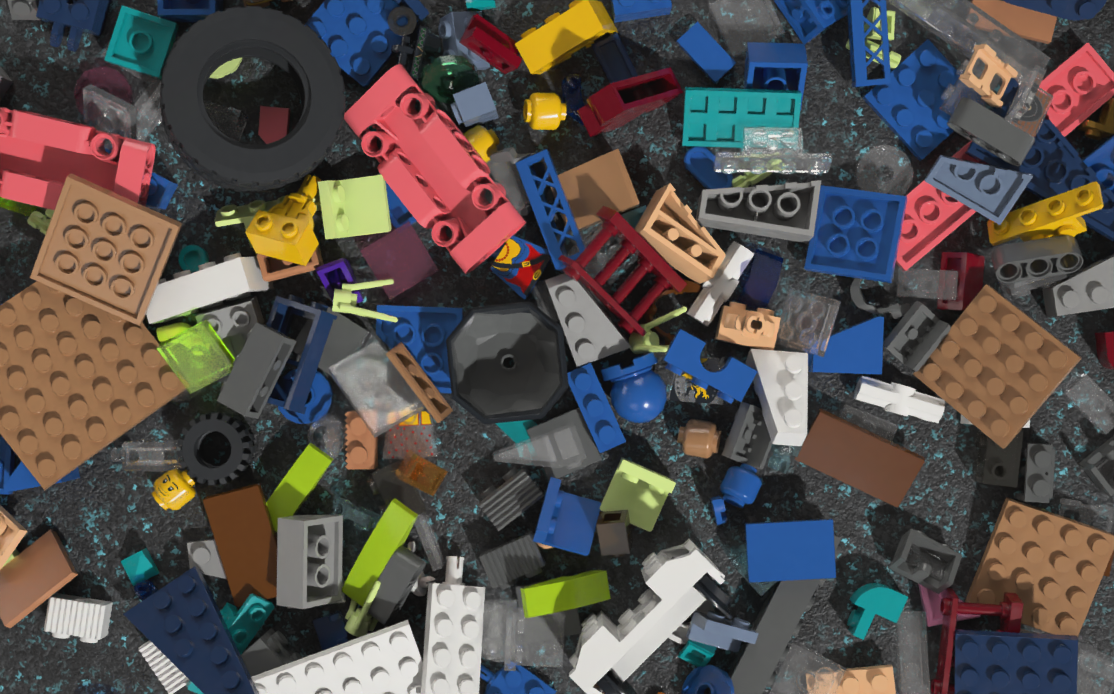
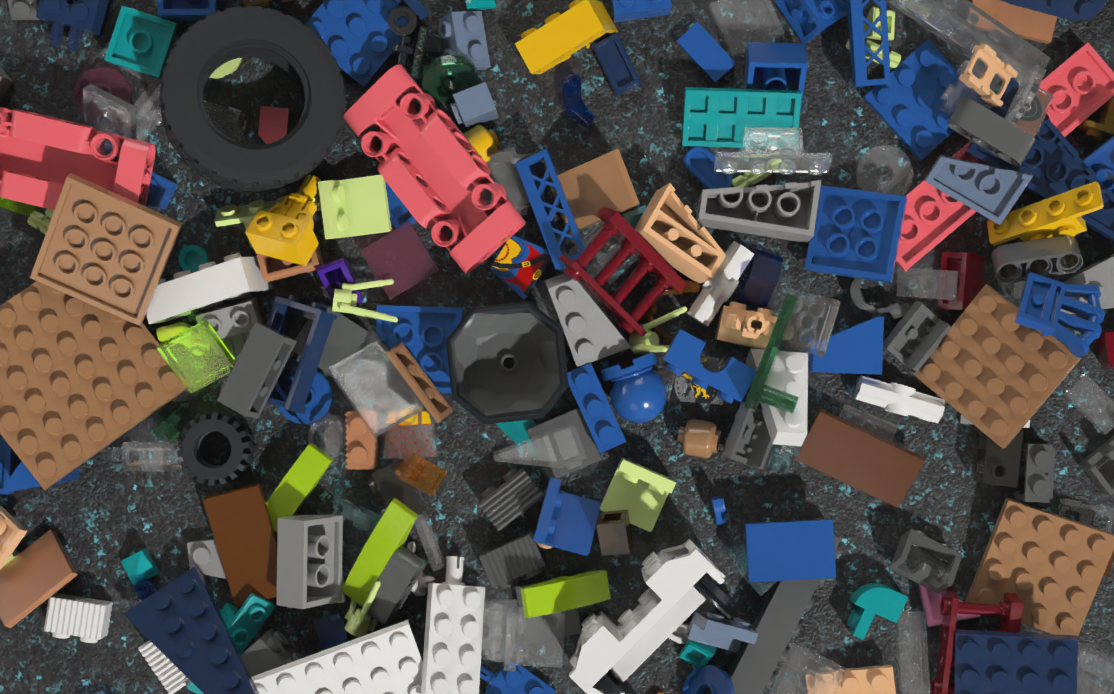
(169, 425): none -> clear green plate
(174, 489): yellow head -> none
(491, 44): dark red panel -> none
(544, 111): yellow head -> none
(628, 99): dark red brick -> none
(740, 485): blue head -> none
(759, 390): none -> clear green piece
(1042, 306): none -> blue plate

